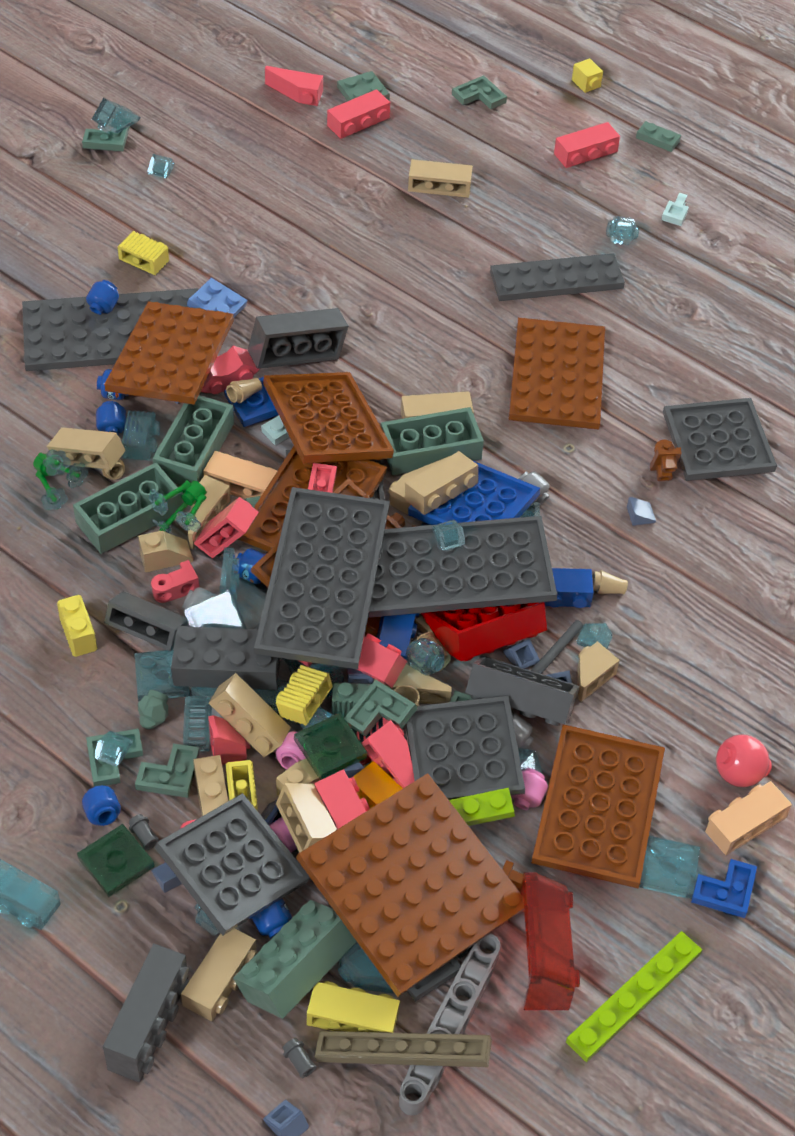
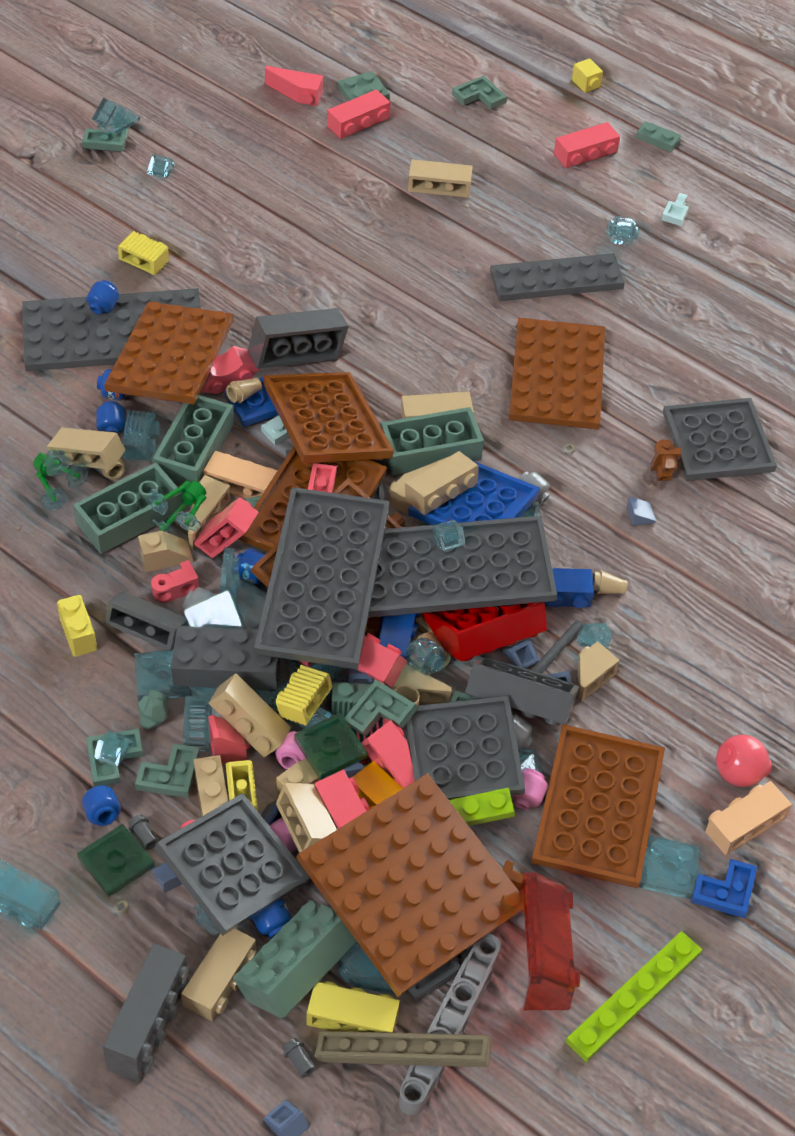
(217, 297): medium blue plate -> none

